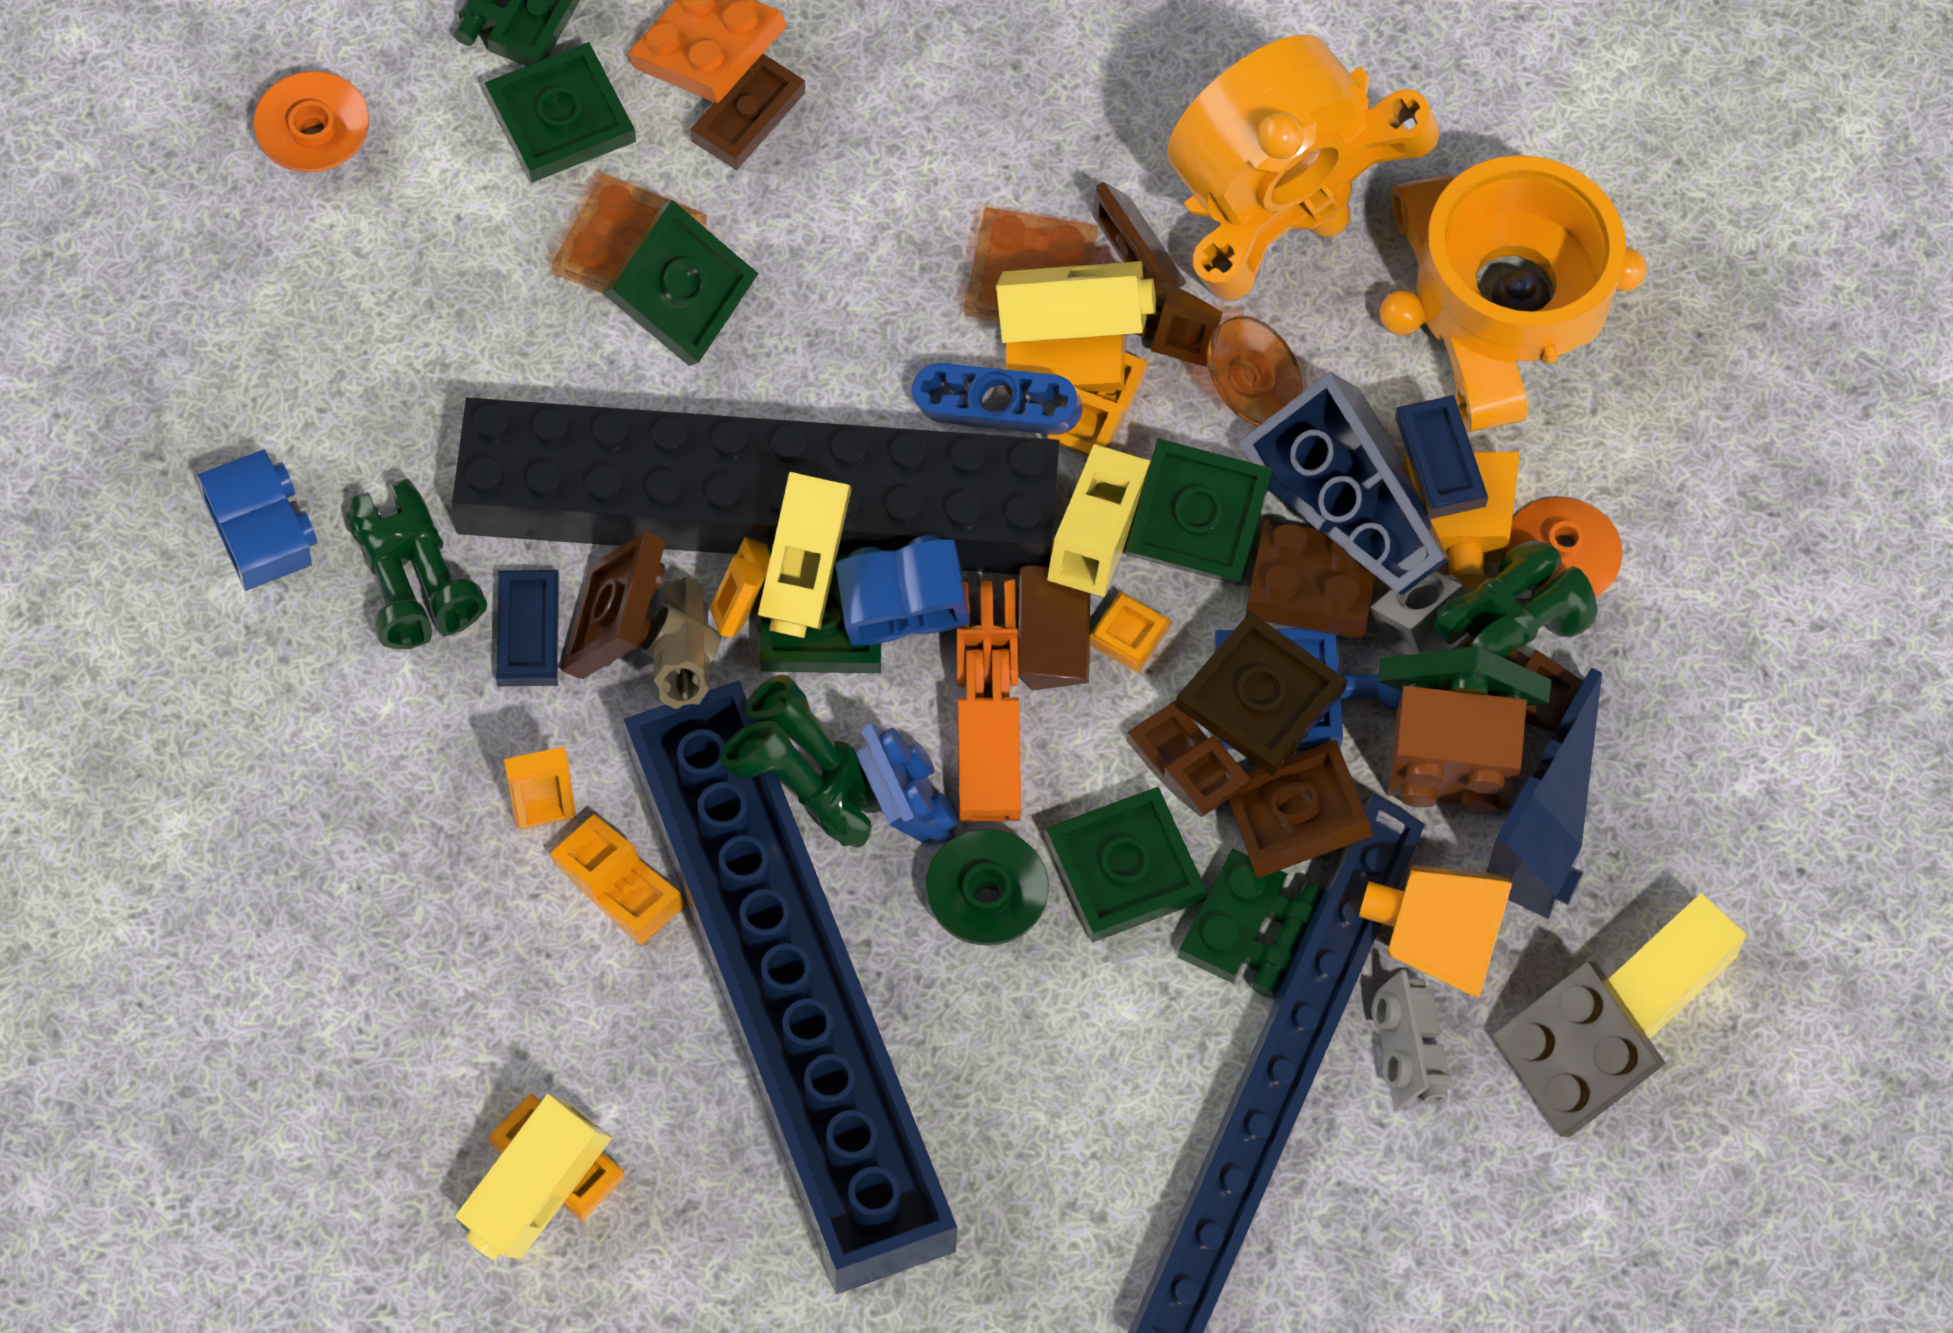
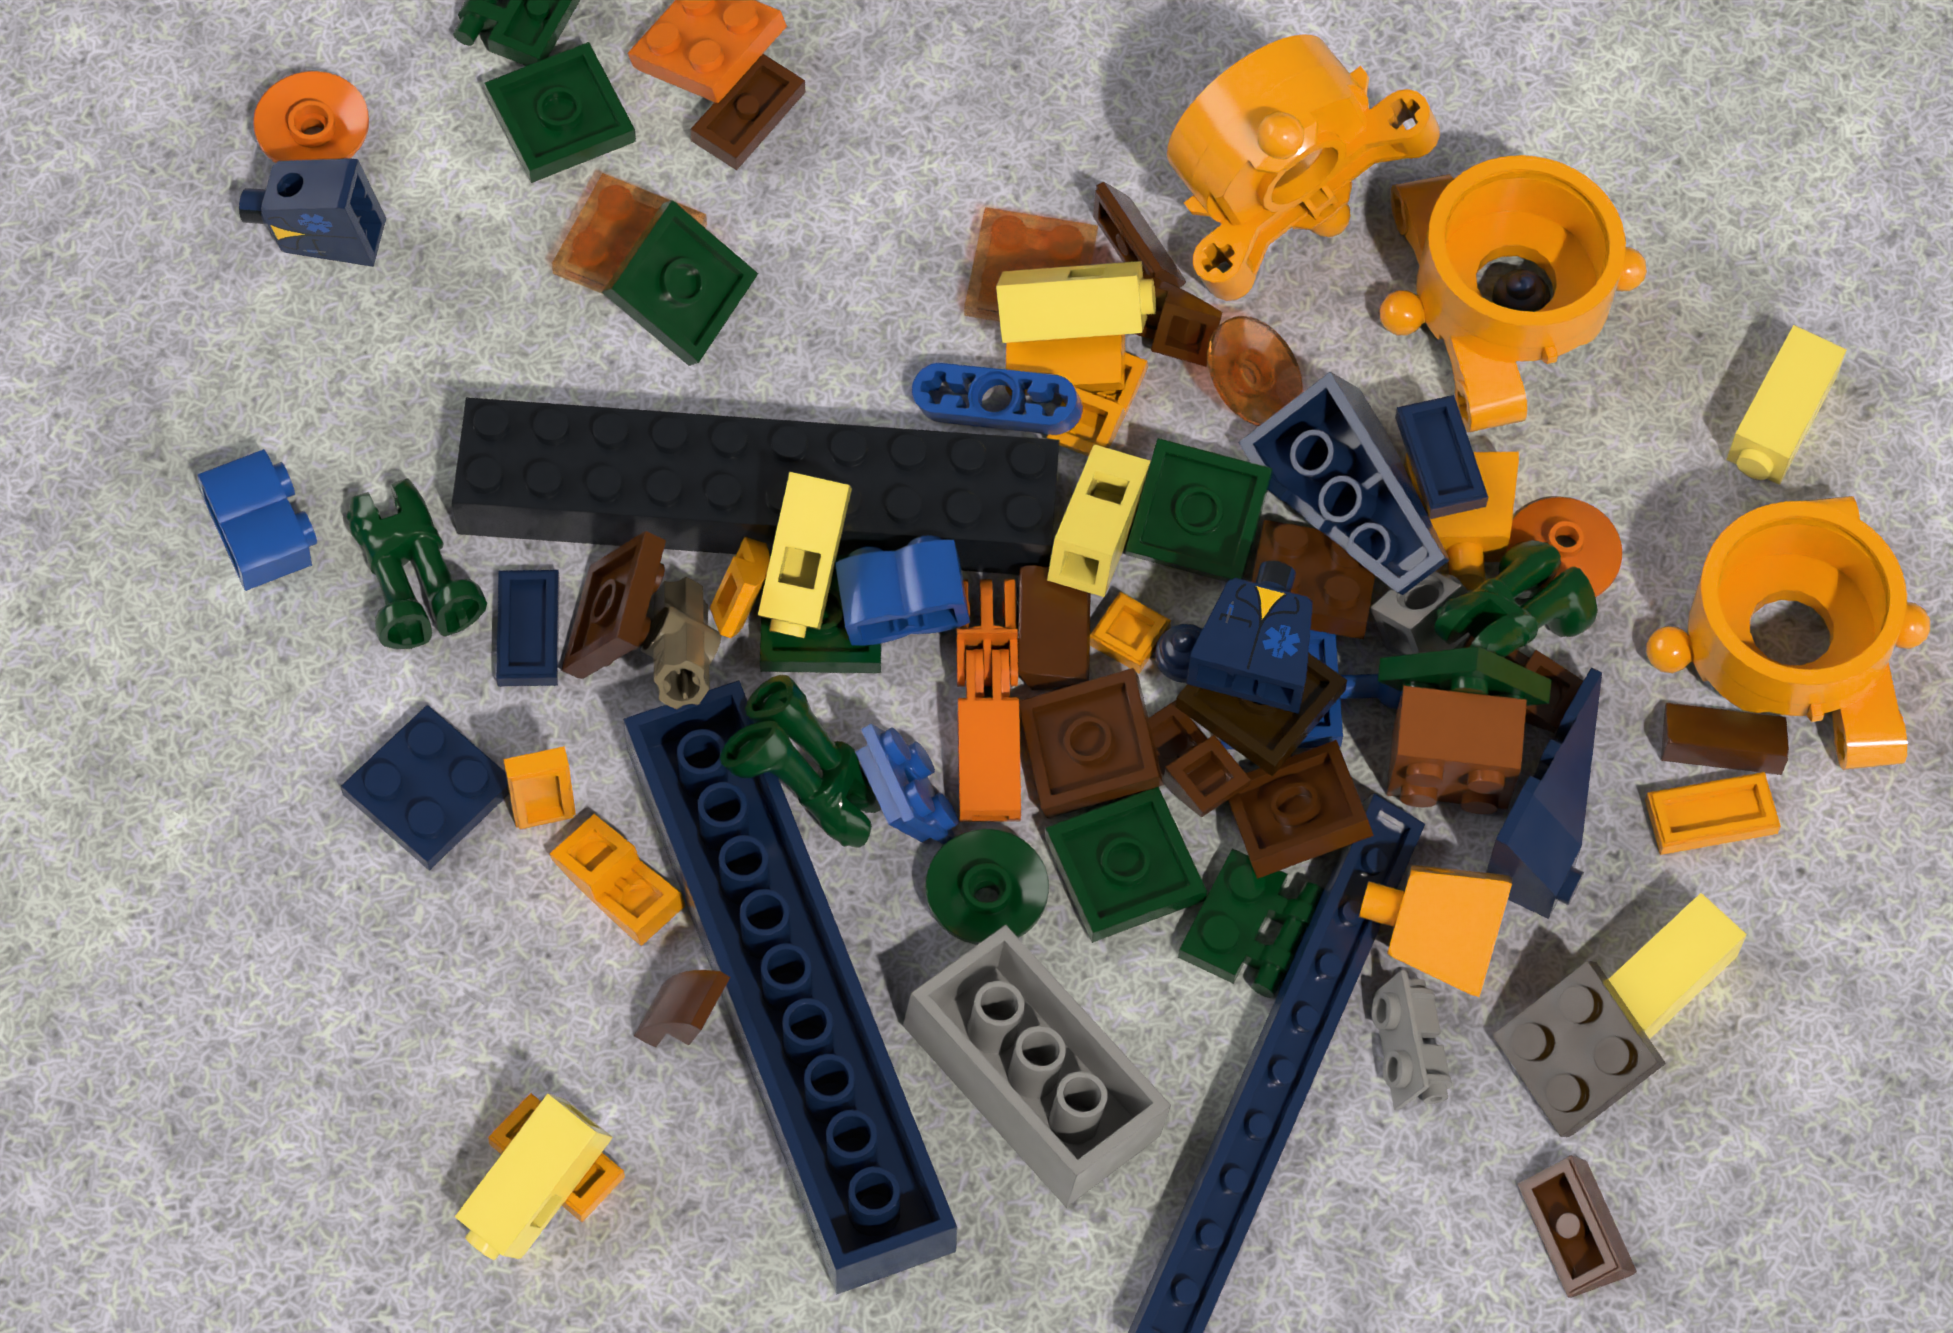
(319, 210): none -> dark blue torso
(427, 787): none -> dark blue plate
(682, 1006): none -> reddish brown slope
(1036, 1065): none -> light grey brick
(1090, 743): none -> reddish brown plate
(1174, 651): none -> dark blue plate
(1256, 641): none -> dark blue torso
(1576, 1226): none -> reddish brown slope
(1712, 813): none -> light orange tile
(1724, 739): none -> reddish brown slope
(1785, 405): none -> light yellow brick
(1844, 572): none -> light orange piece

